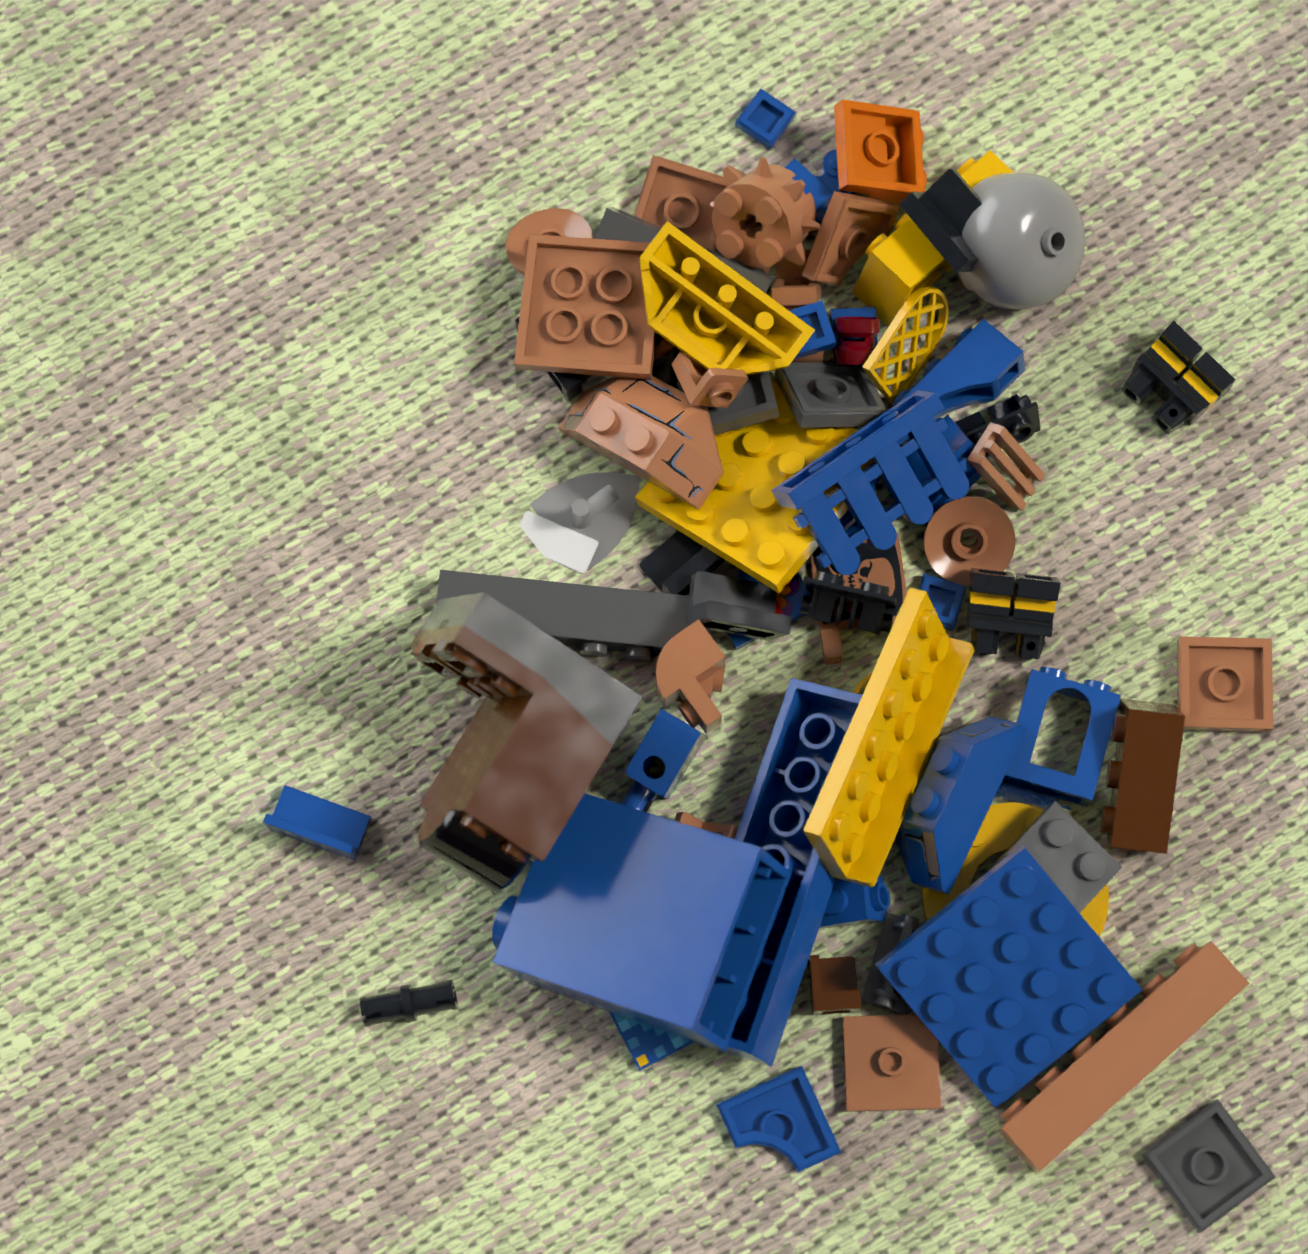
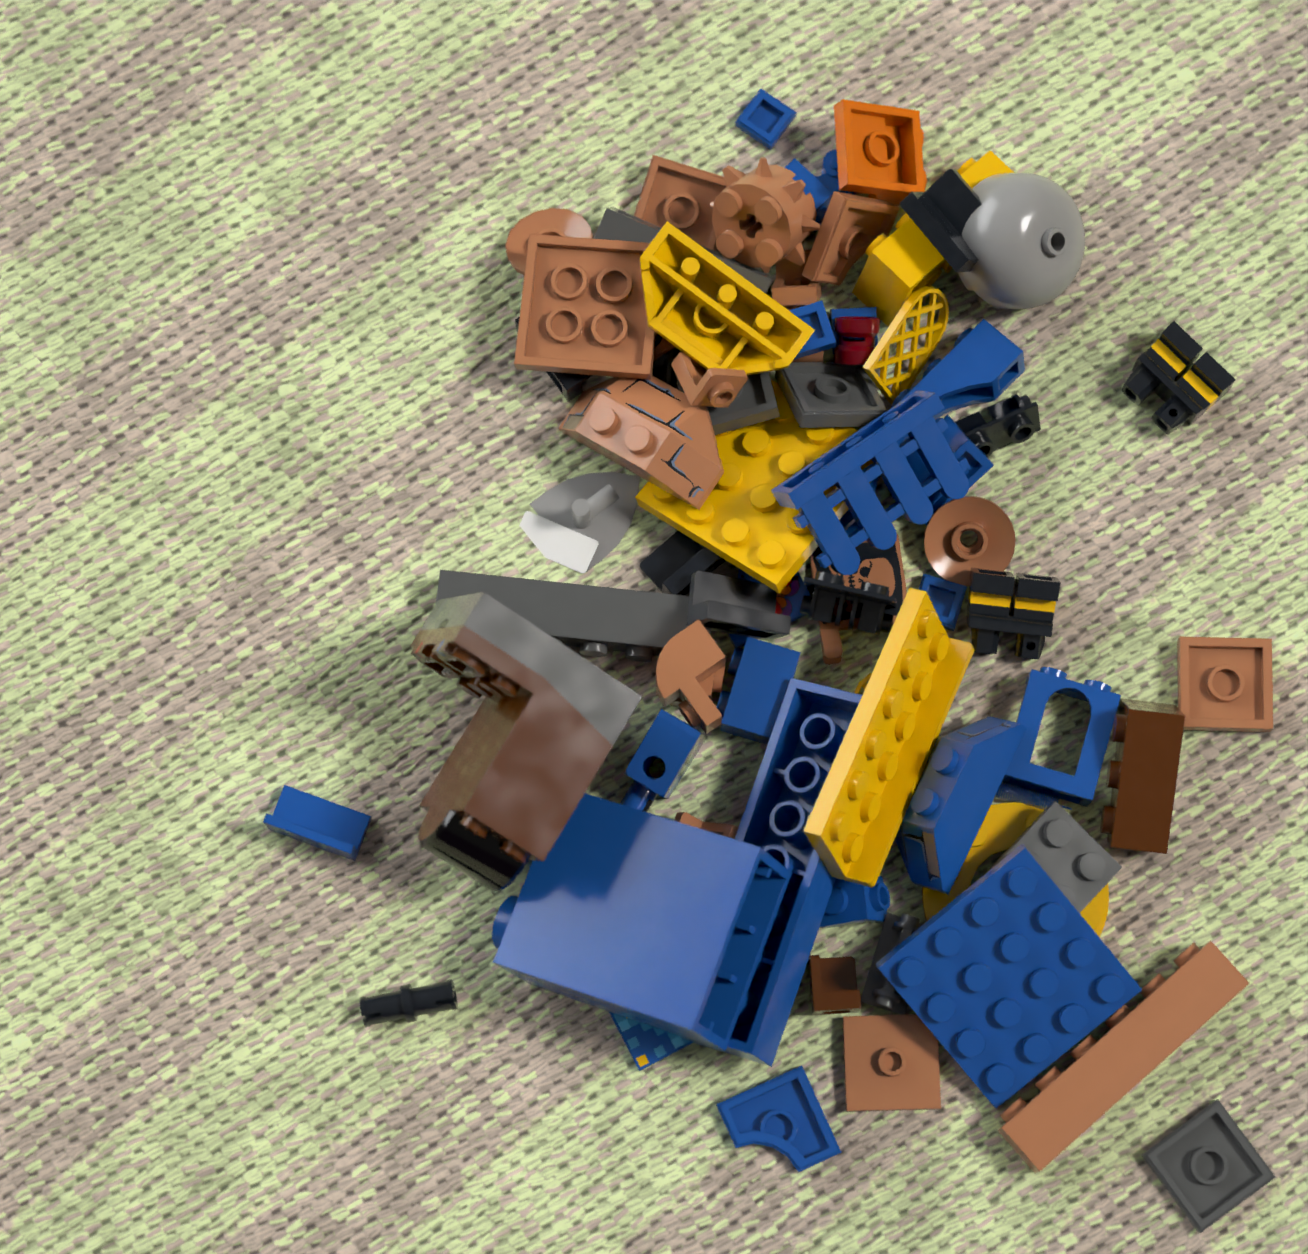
(758, 689): none -> blue brick
(1023, 482): nougat tile -> none

